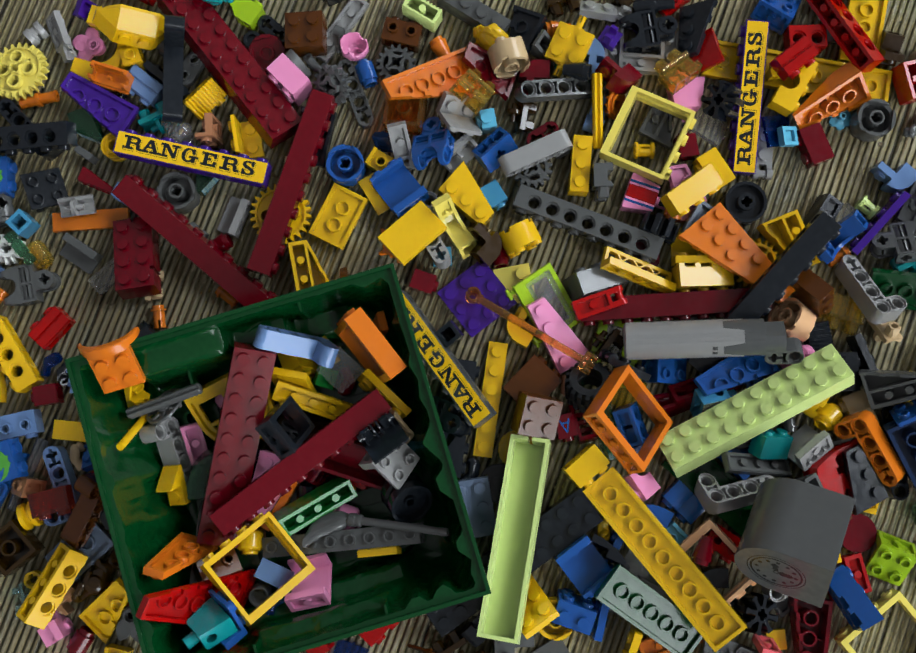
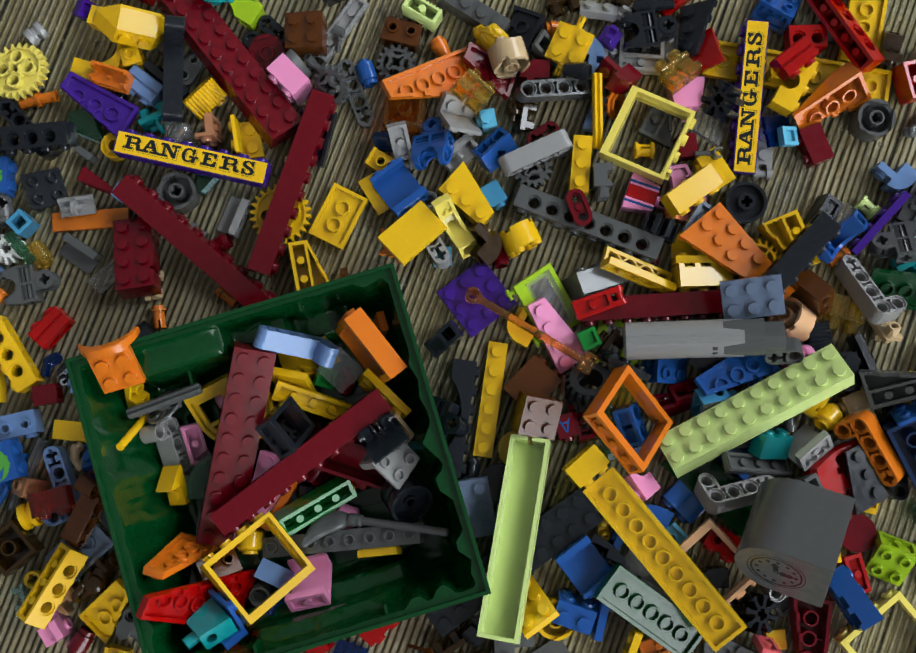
(60, 36): light grey hinge -> none
(89, 44): bright pink plate -> none
(351, 156): blue brick -> none
(354, 46): bright pink hair -> none
(424, 282): dark red brick -> none
(448, 369): brick -> none
(512, 275): light yellow wing -> none
(579, 208): none -> dark red plate
(588, 338): none -> green tile
(703, 552): dark red cone -> none
(712, 153): none -> dark grey hand
(752, 297): none -> sand blue plate
(840, 121): medium azure plant -> none

